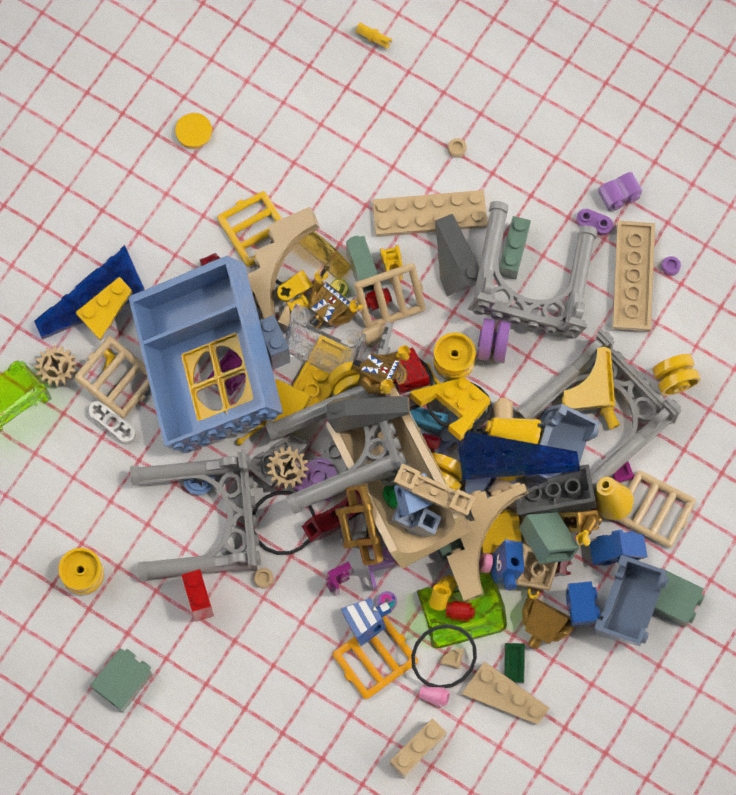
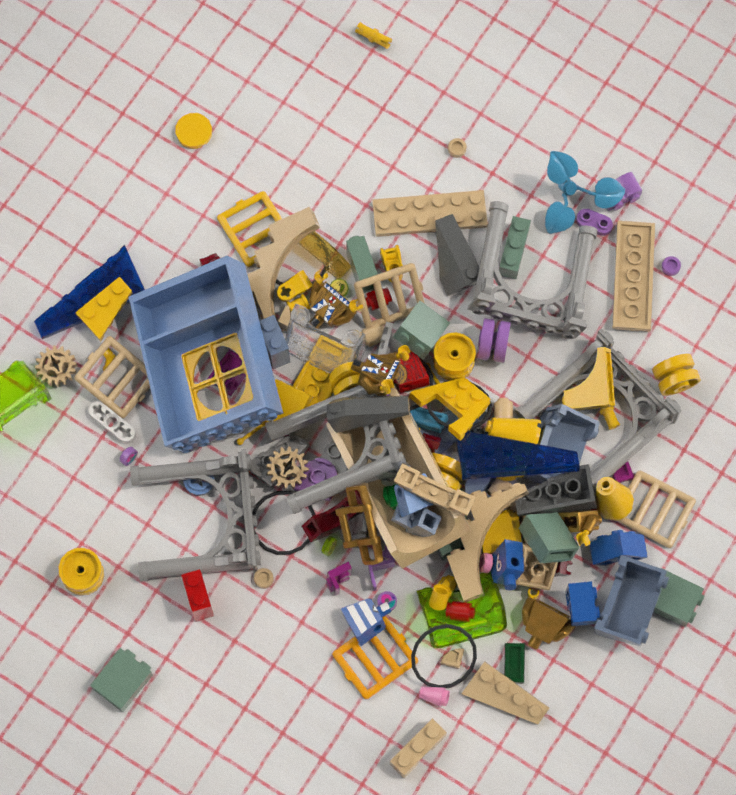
(128, 456): none -> medium lavender tile
(329, 546): none -> clear neon green tile
(421, 329): none -> brick
(559, 171): none -> dark azure plant

